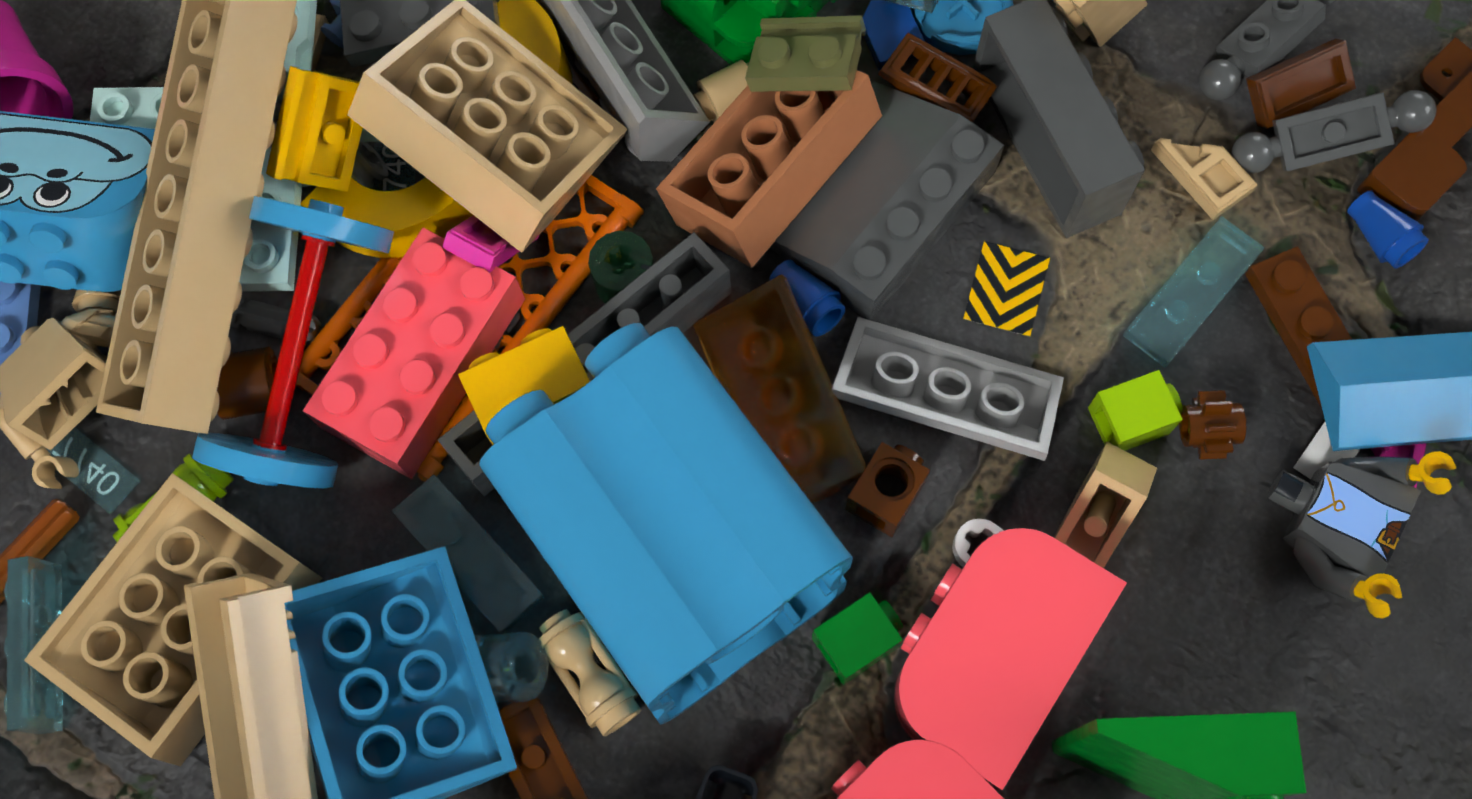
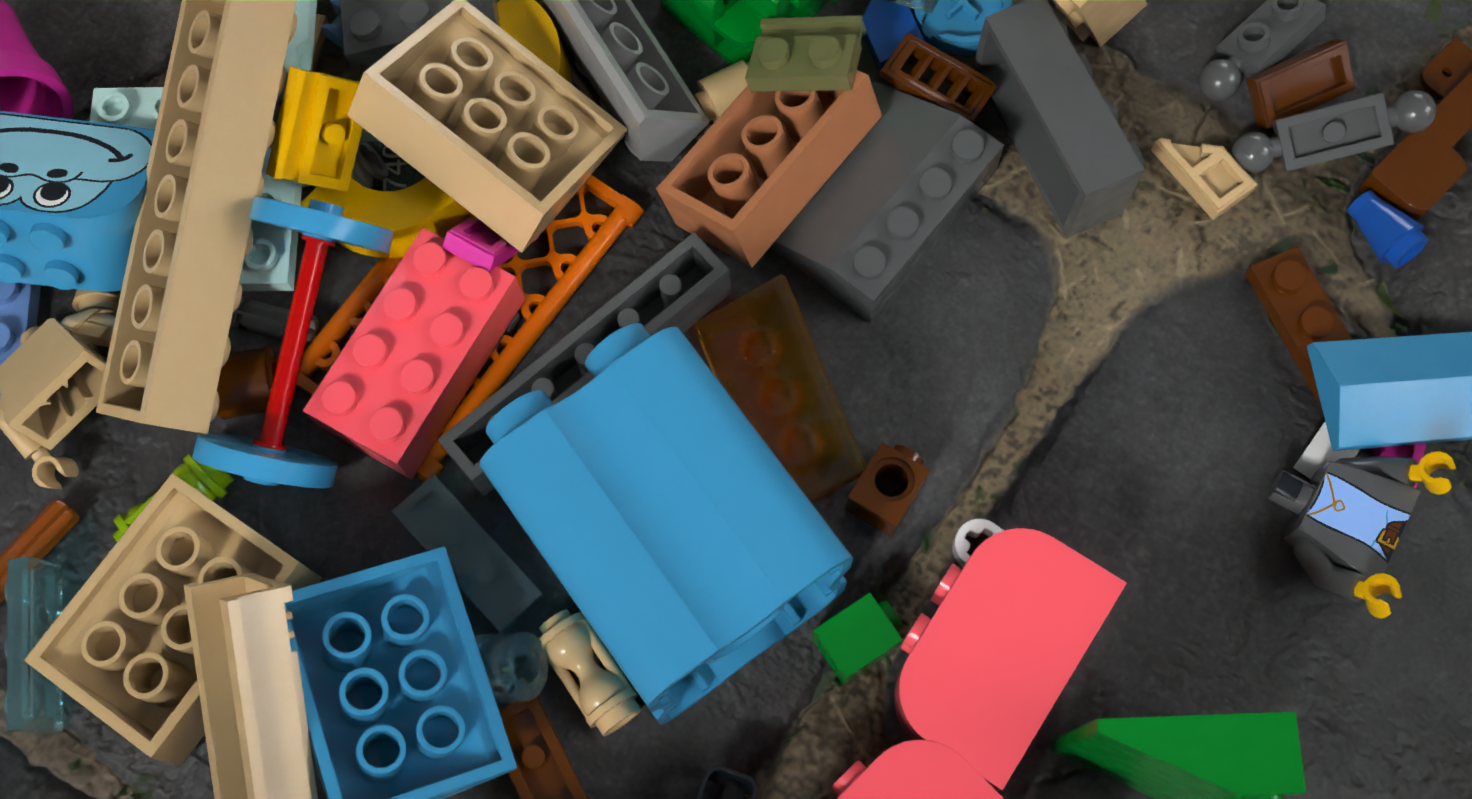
(99, 473): clear light blue sticker -> none
(540, 363): yellow brick -> none
(617, 262): clear green piece -> none
(816, 300): blue cone -> none
(949, 388): light grey slope -> none
(1006, 288): sticker -> none
(1106, 504): tan slope -> none
(1136, 411): lime brick -> none
(1193, 292): clear light blue tile -> none
(1212, 424): reddish brown gear -> none

